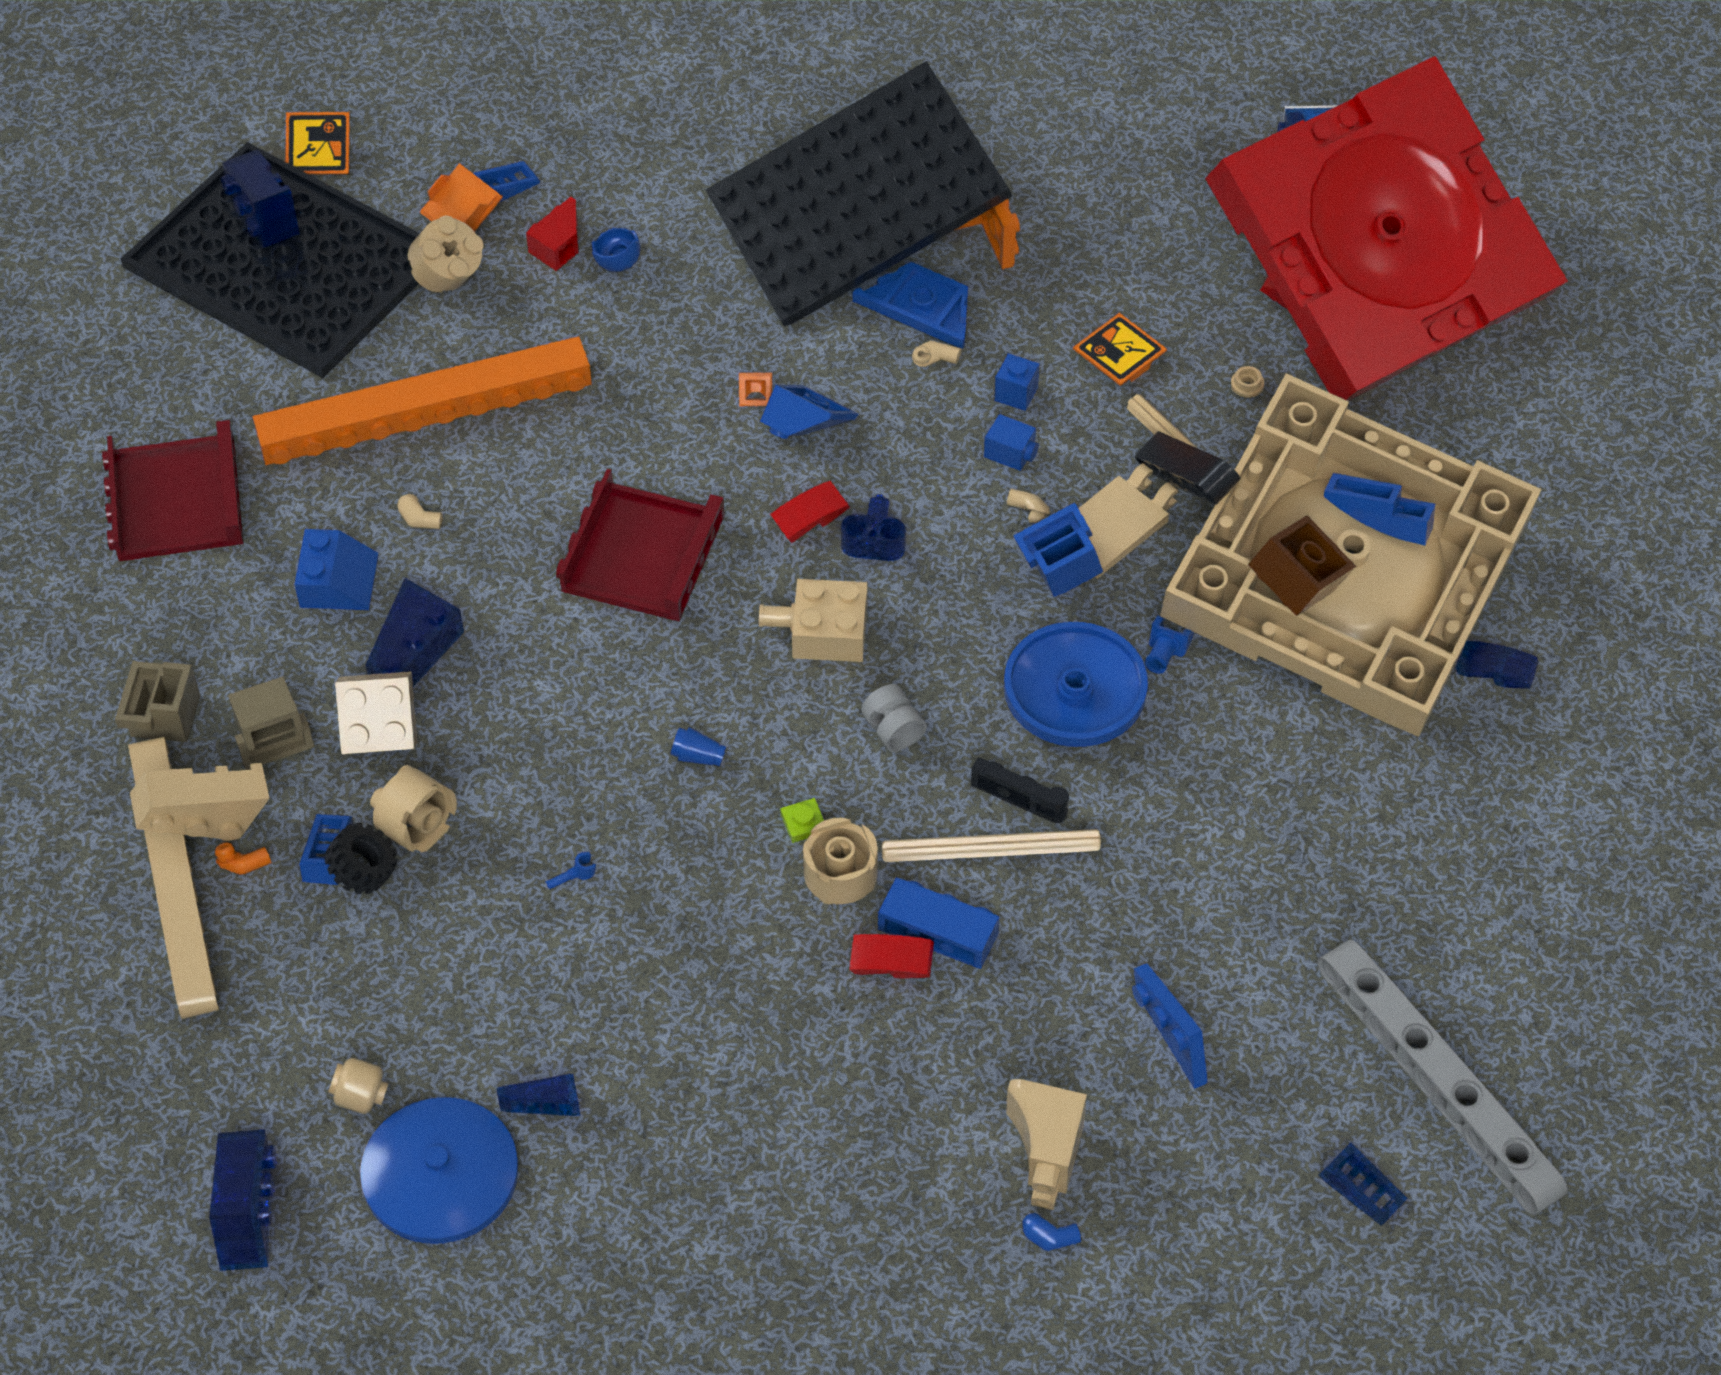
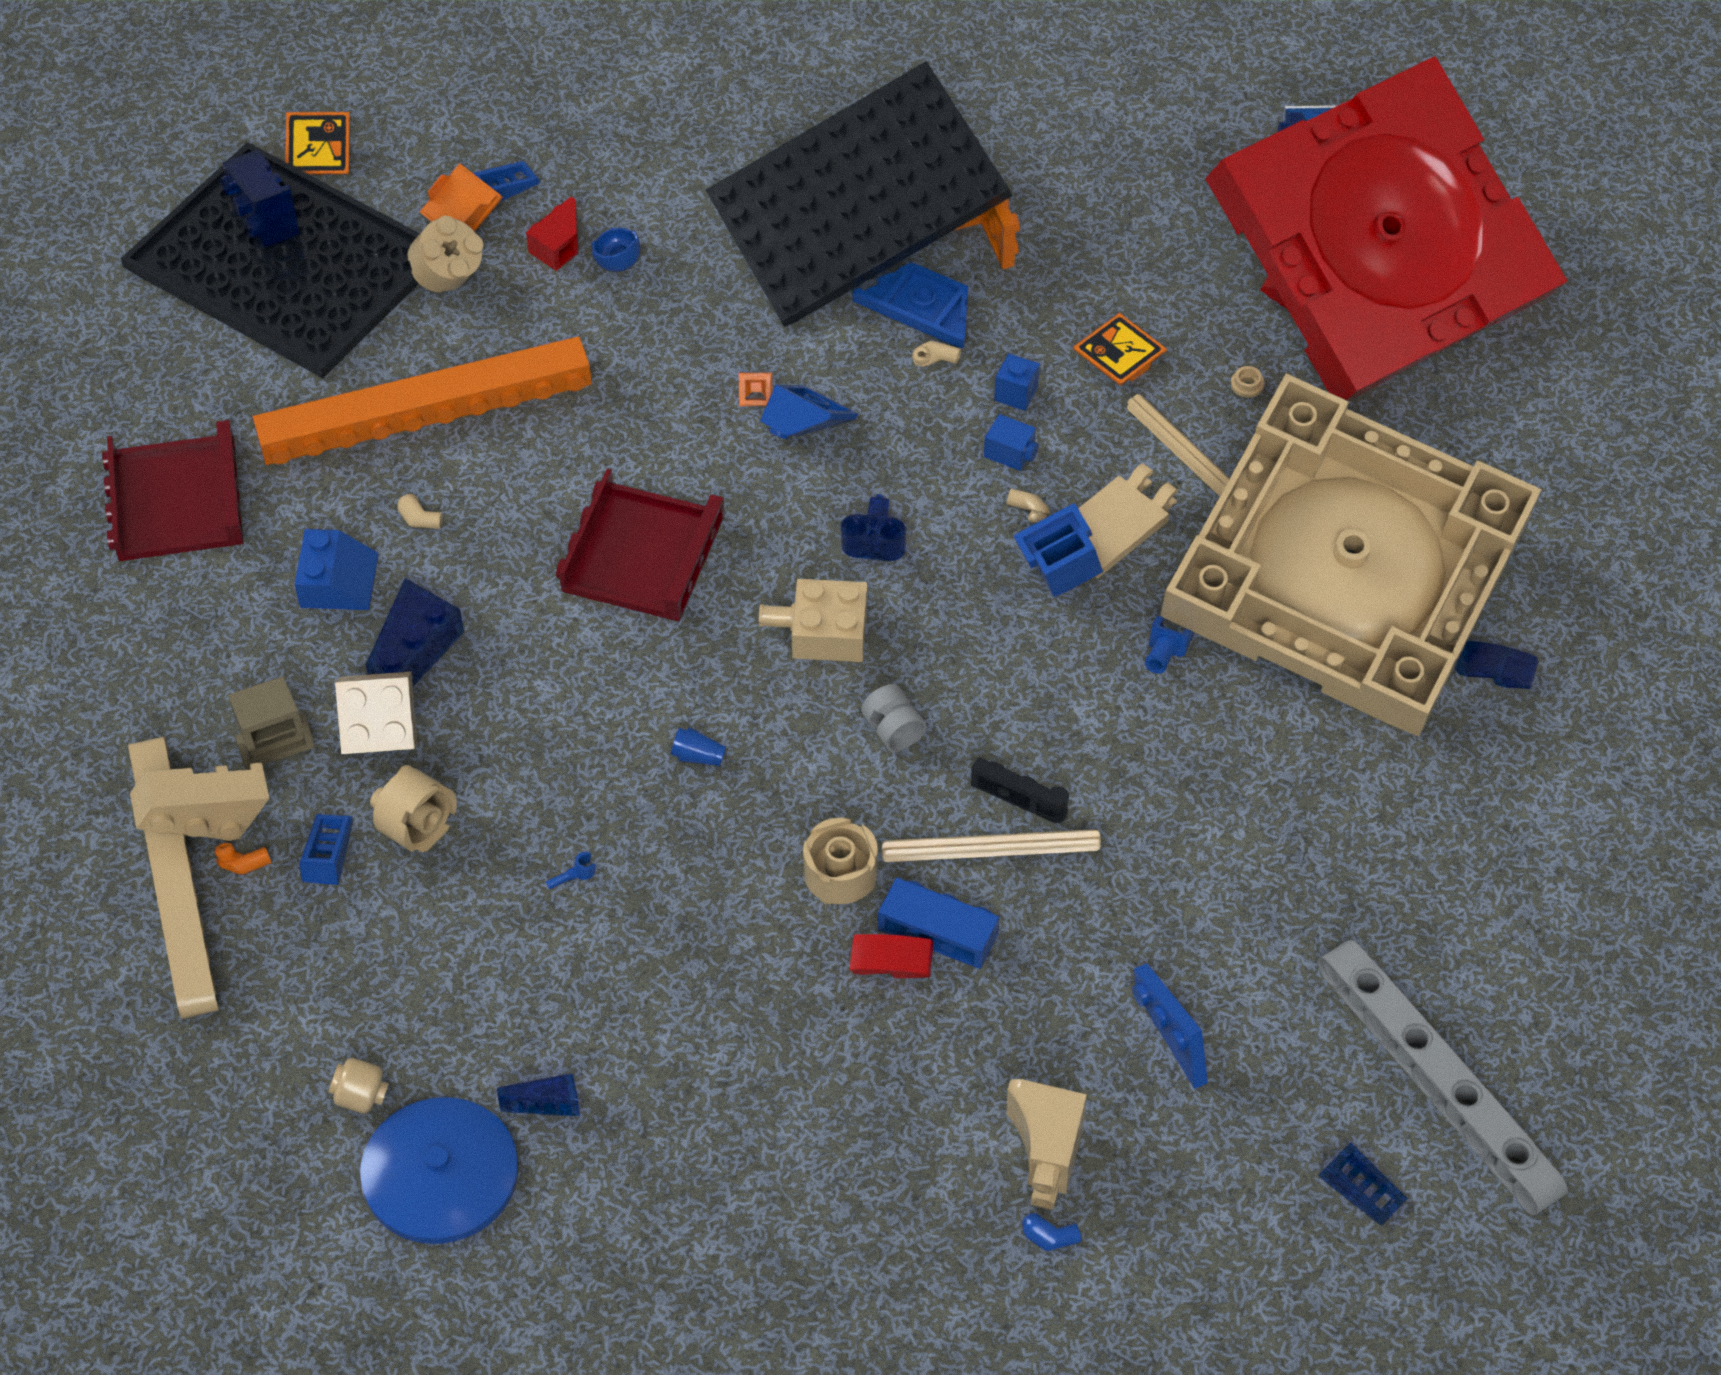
(159, 701): dark tan plate -> none
(240, 1199): clear blue wedge -> none
(349, 869): black tyre -> none
(801, 819): lime plate -> none
(808, 509): red slope -> none
(1075, 684): blue dish -> none
(1188, 467): black beam -> none
(1301, 565): reddish brown brick -> none
(1382, 507): blue slope -> none

